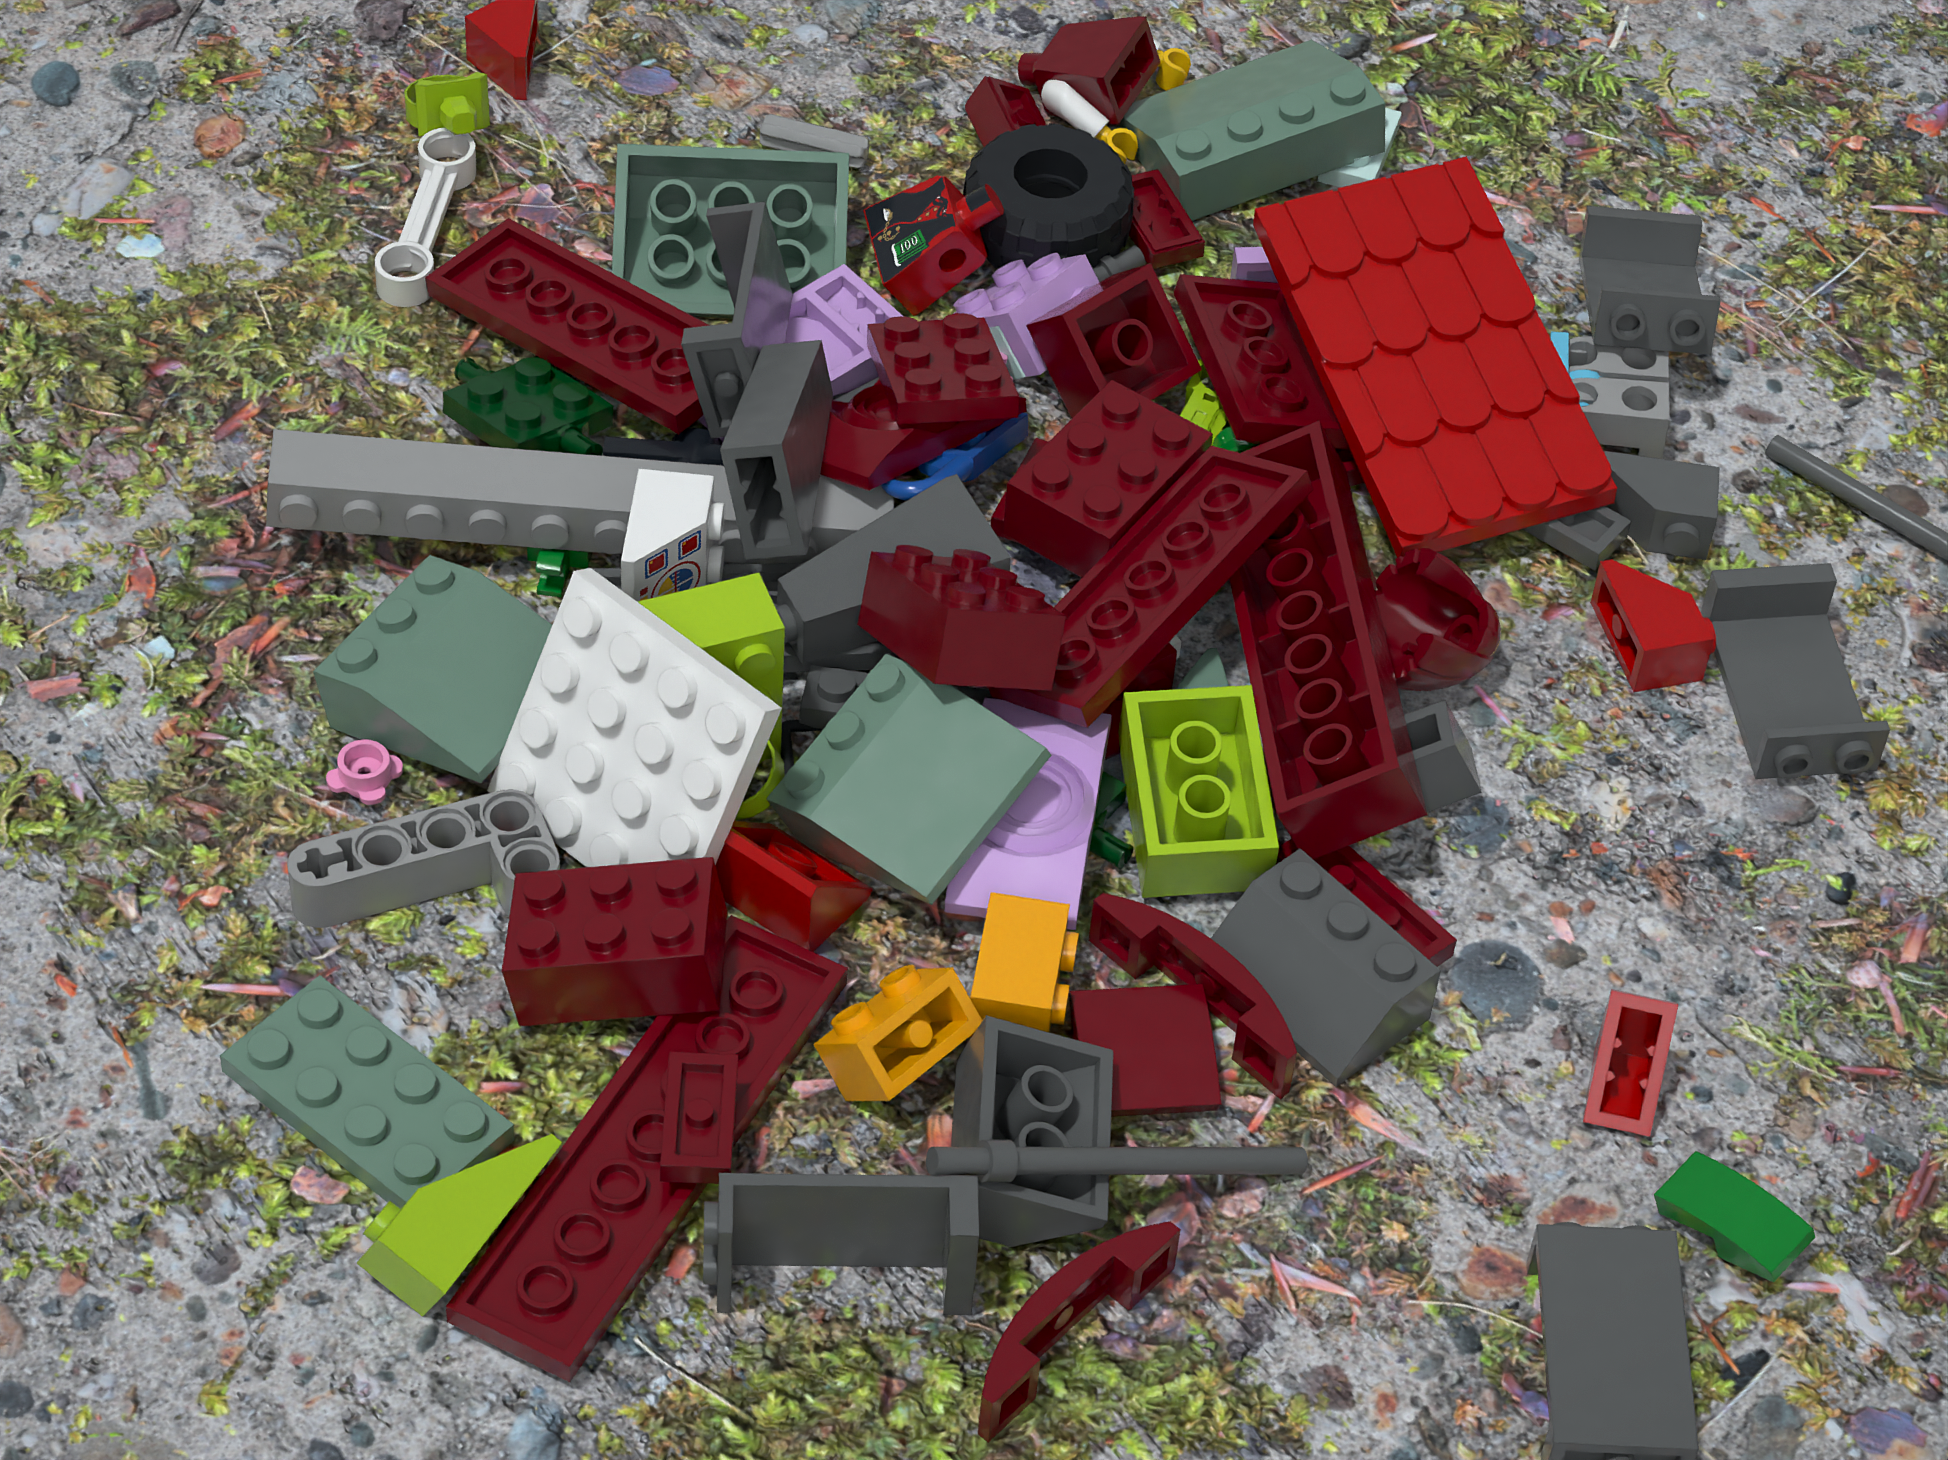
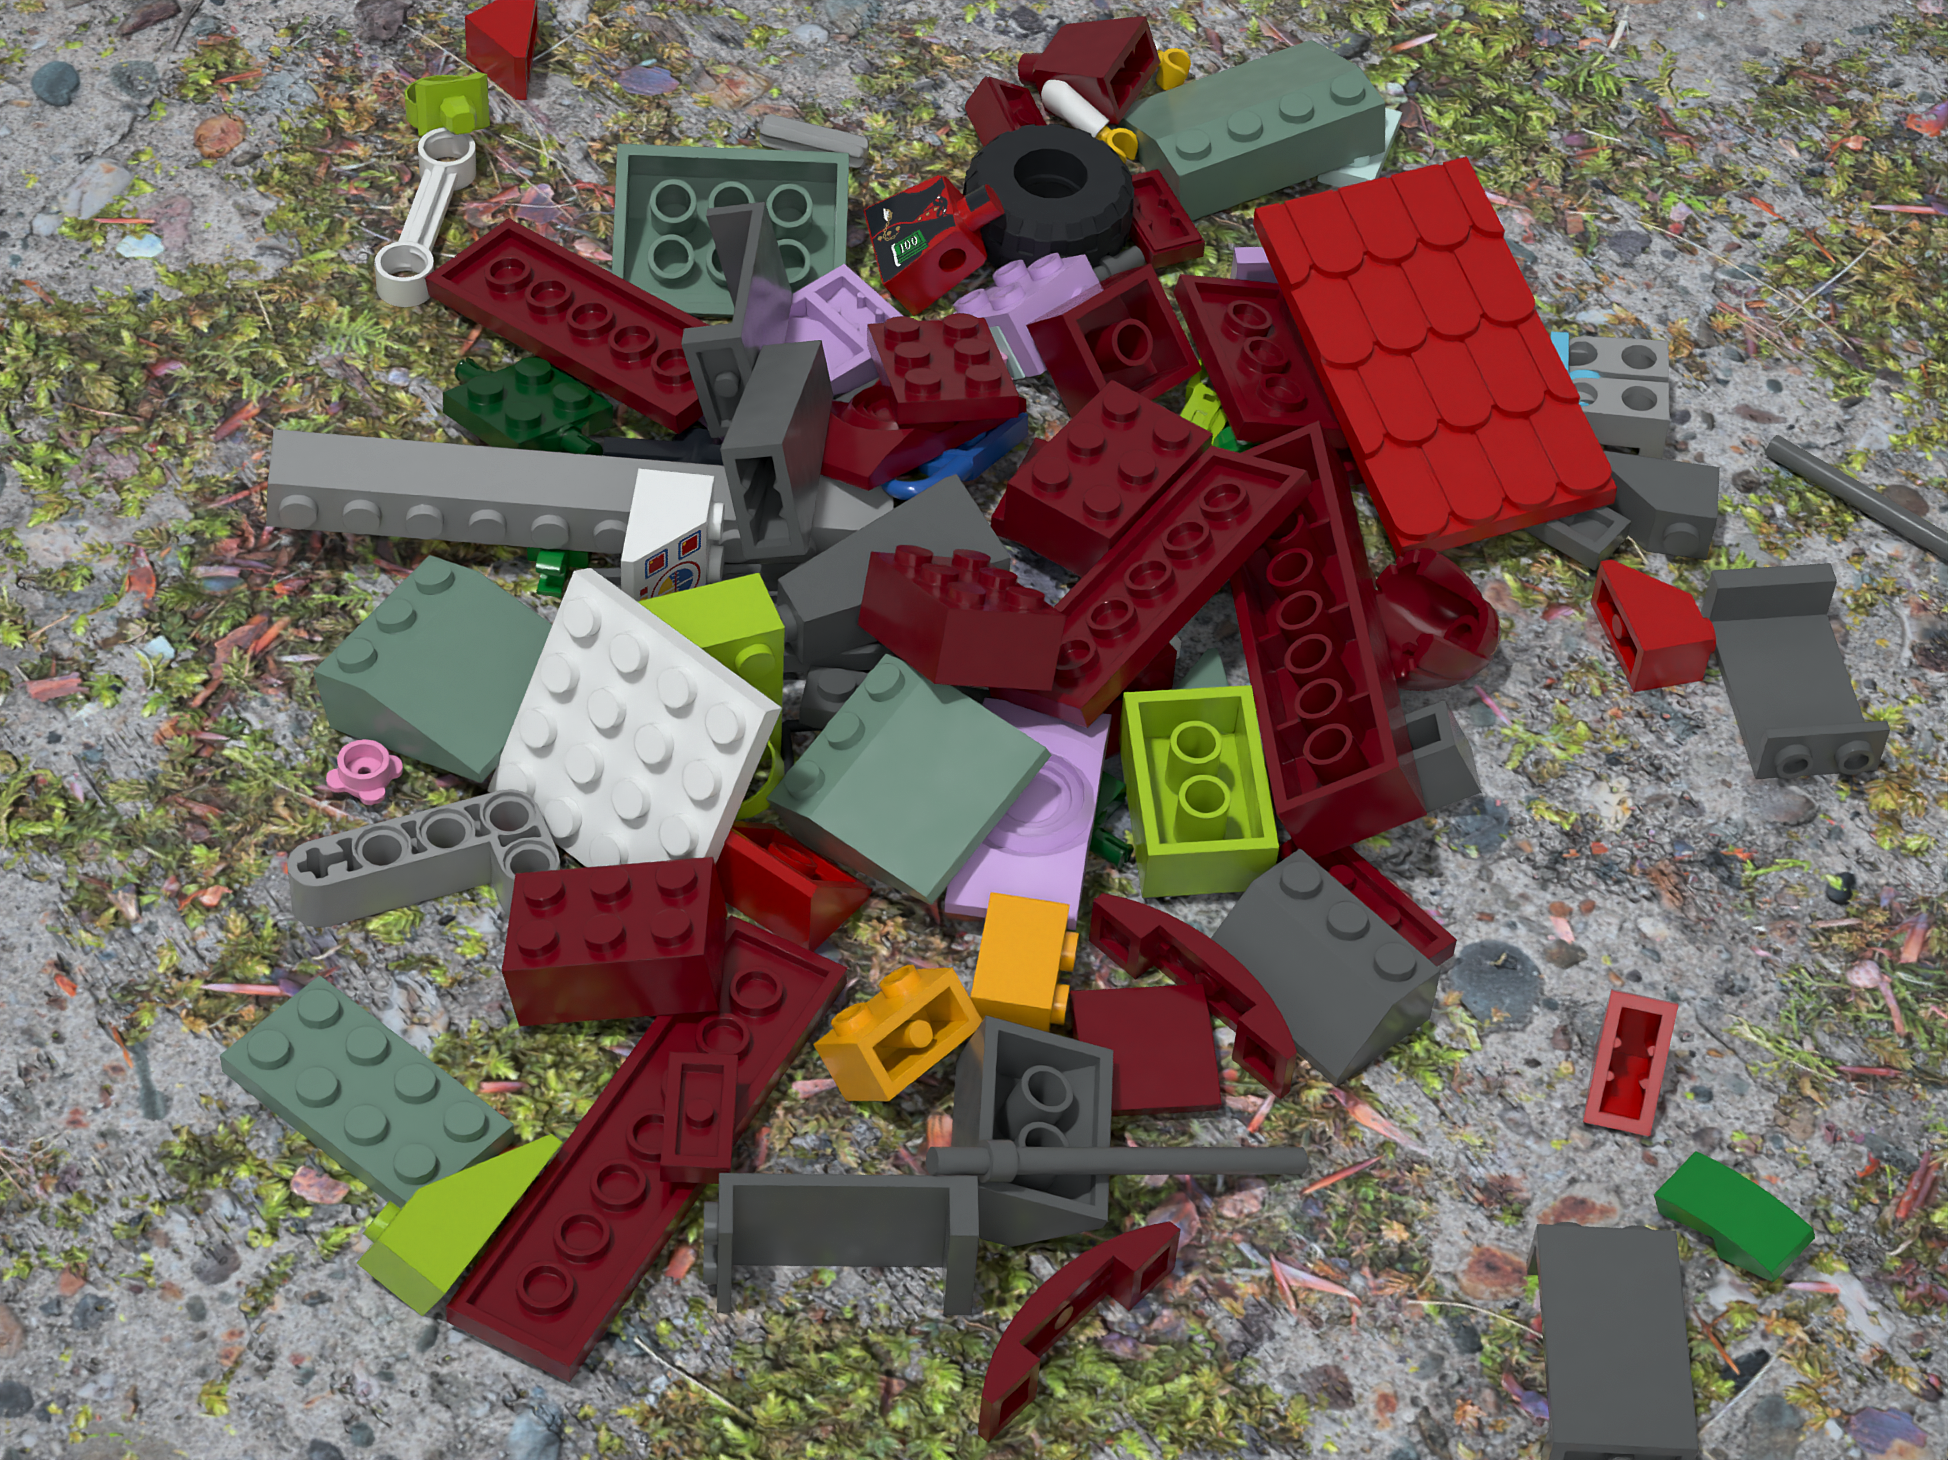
(1645, 281): dark grey panel -> none

